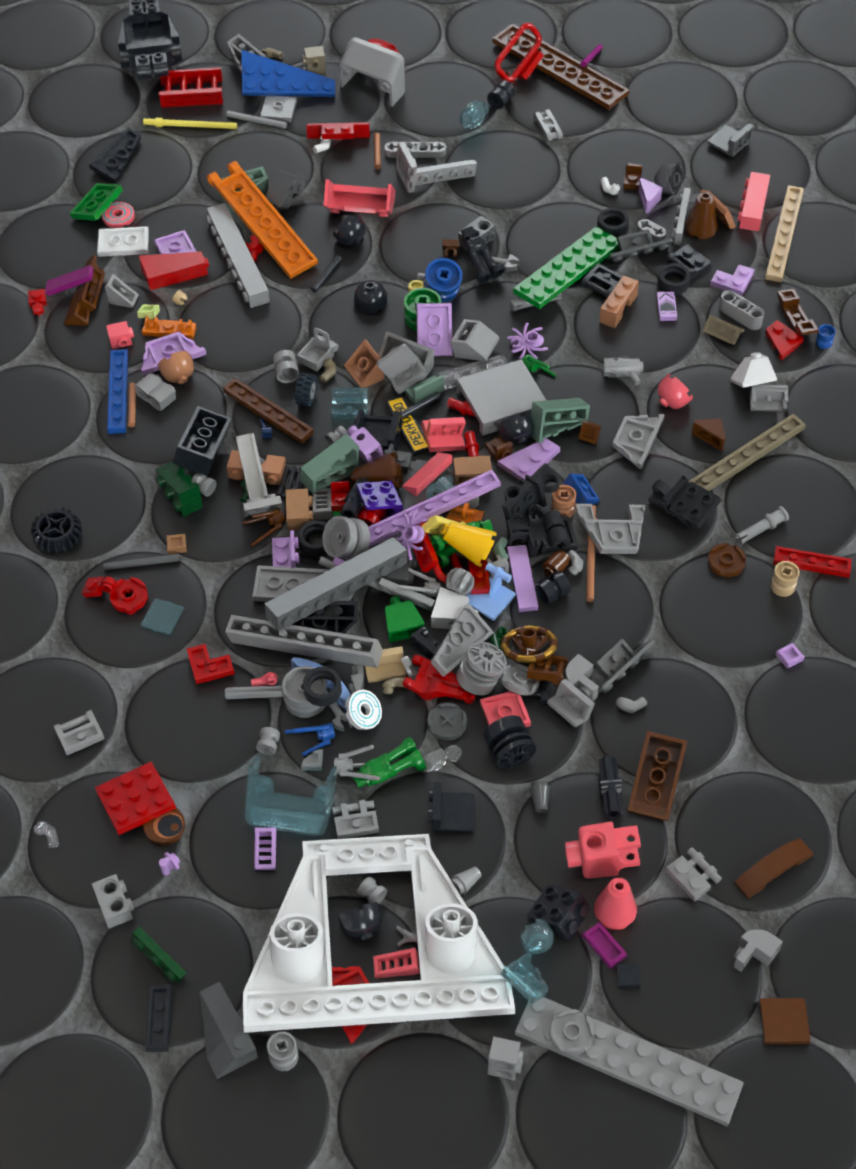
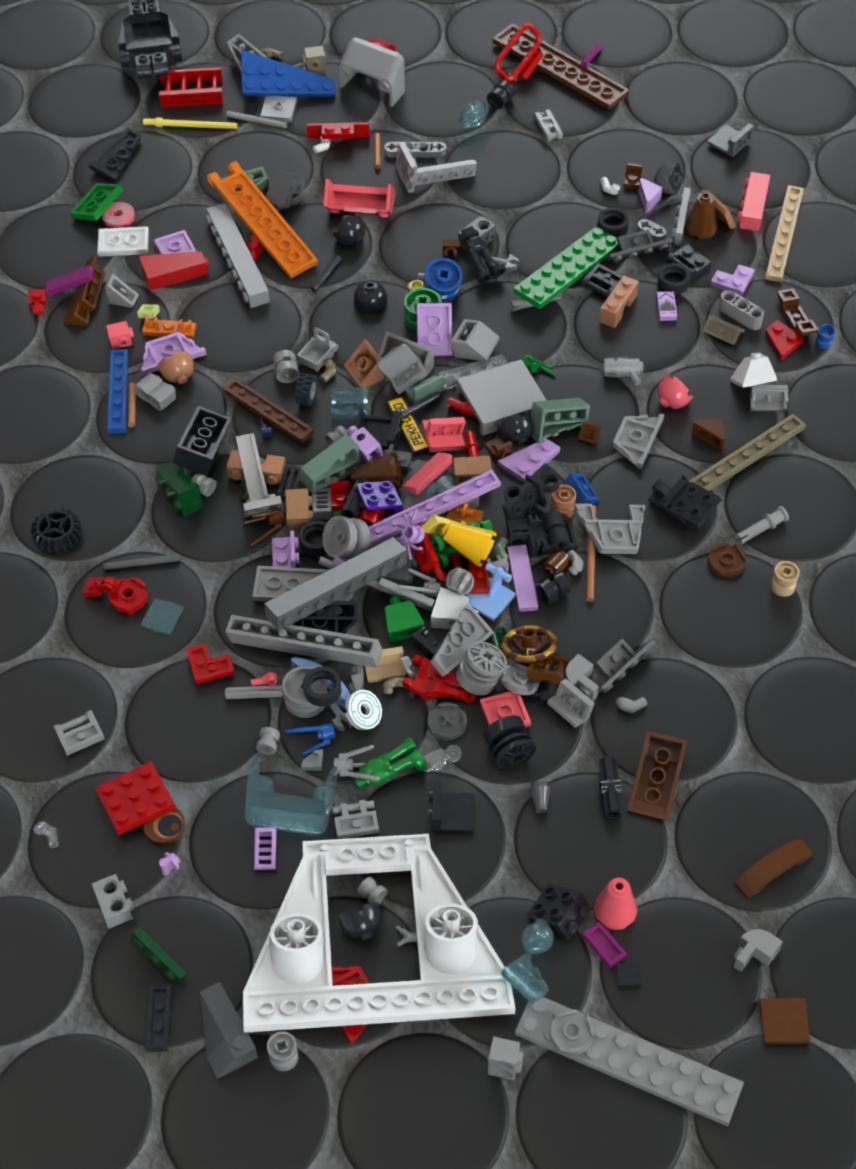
(176, 544): medium nougat tile -> none
(179, 298): tan hinge -> none
(404, 970): coral slope -> none
(466, 879): light grey cone -> none
(528, 340): lavender animal -> none
(603, 849): coral piece -> none
(689, 878): light grey plate -> none
(789, 655): lavender tile -> none
(814, 561): red tile -> none

